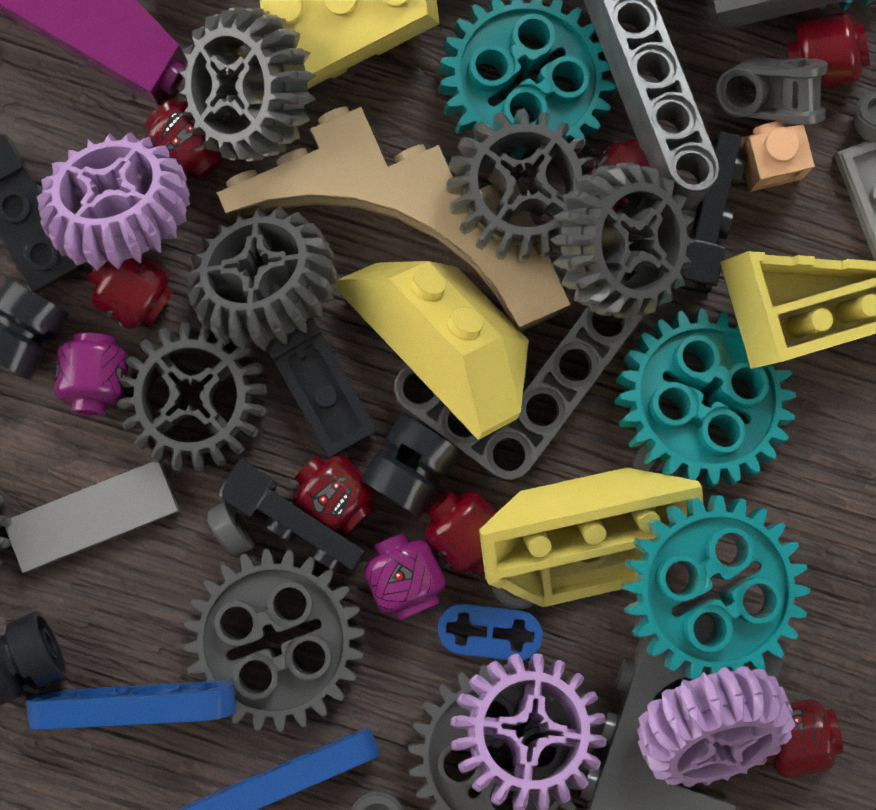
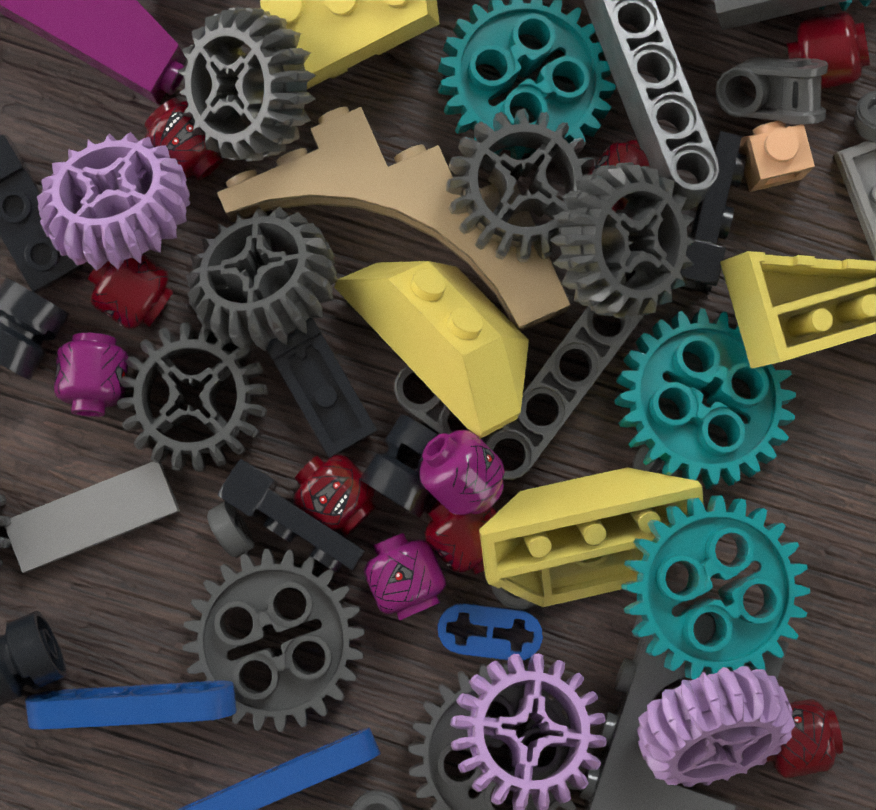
(462, 472): none -> magenta head

